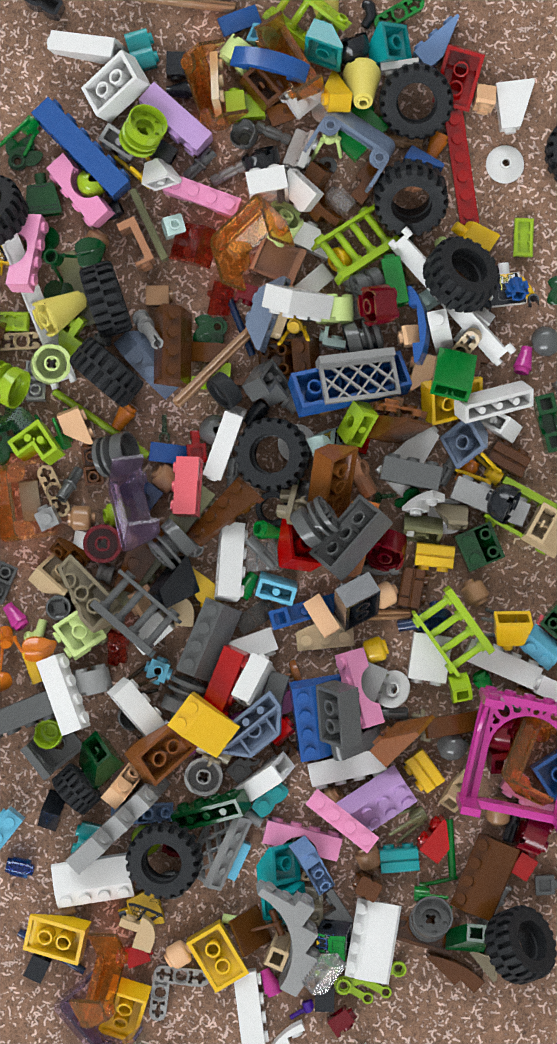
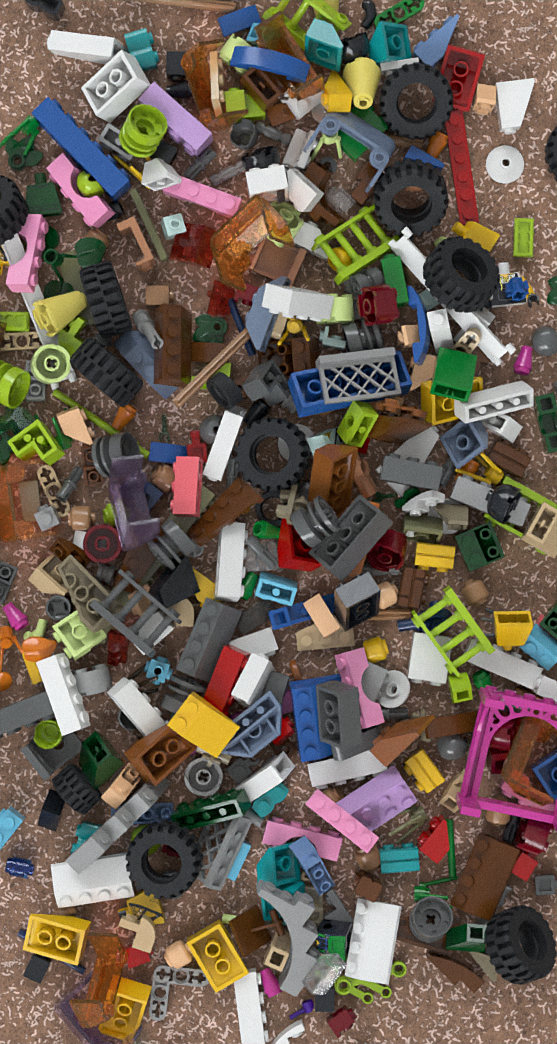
(316, 279): white slope -> none

